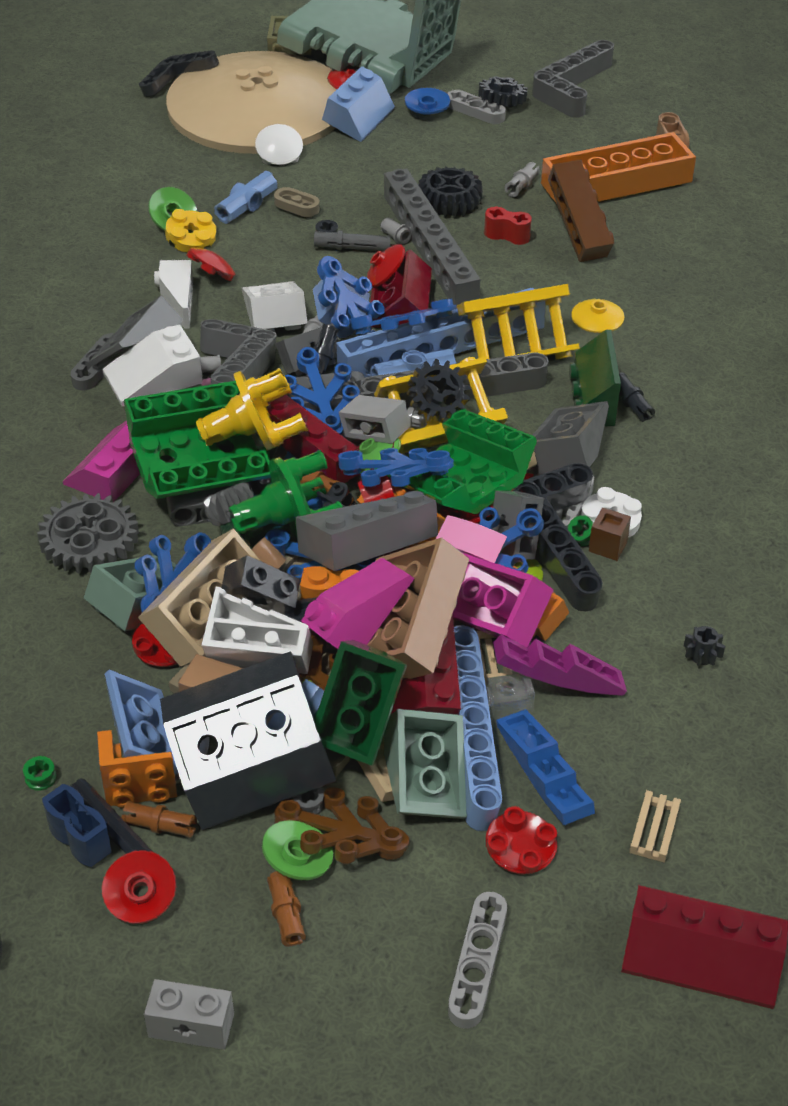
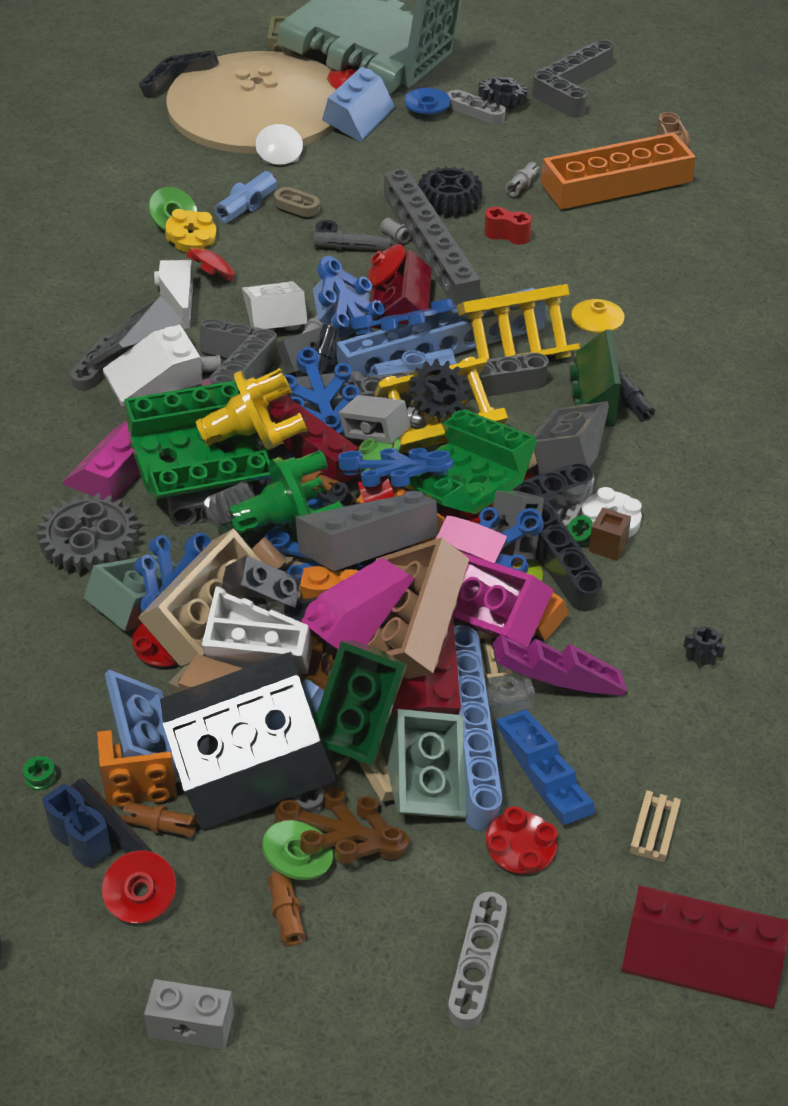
(580, 210): reddish brown brick -> none

